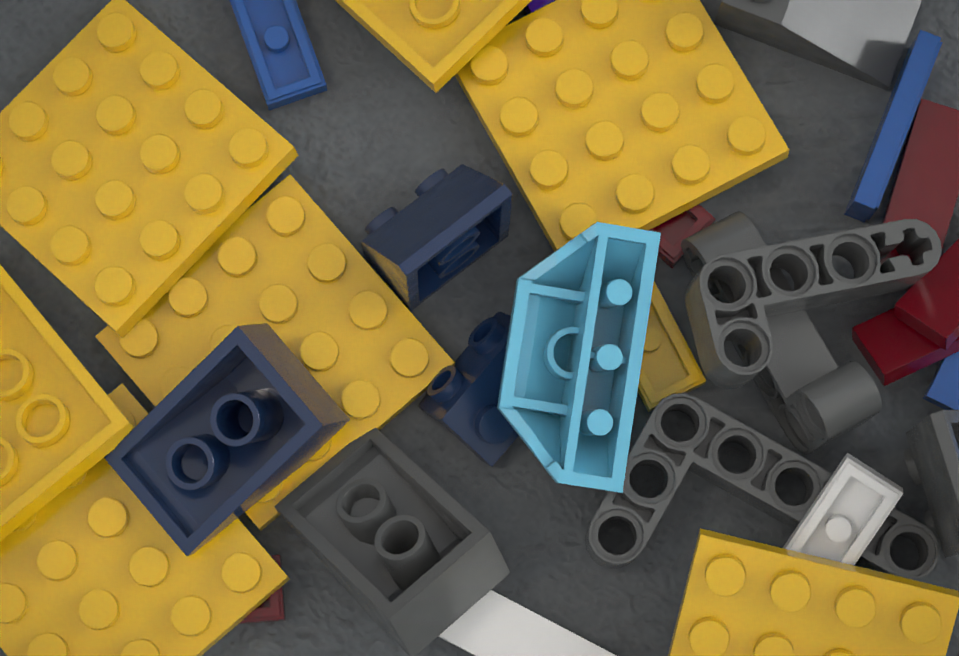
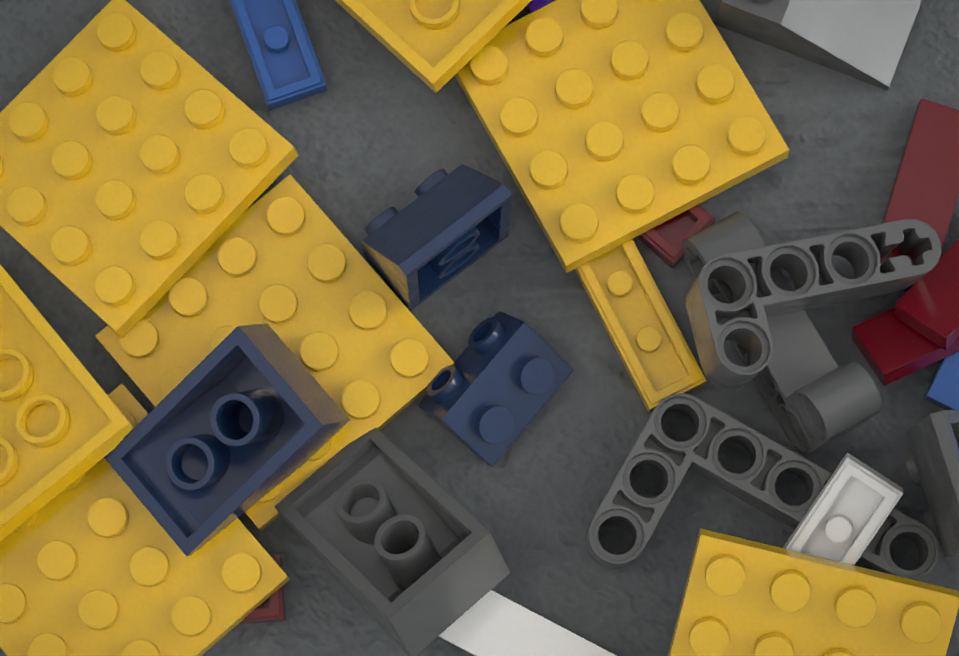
(580, 353): medium azure wedge -> none
(893, 126): blue tile -> none

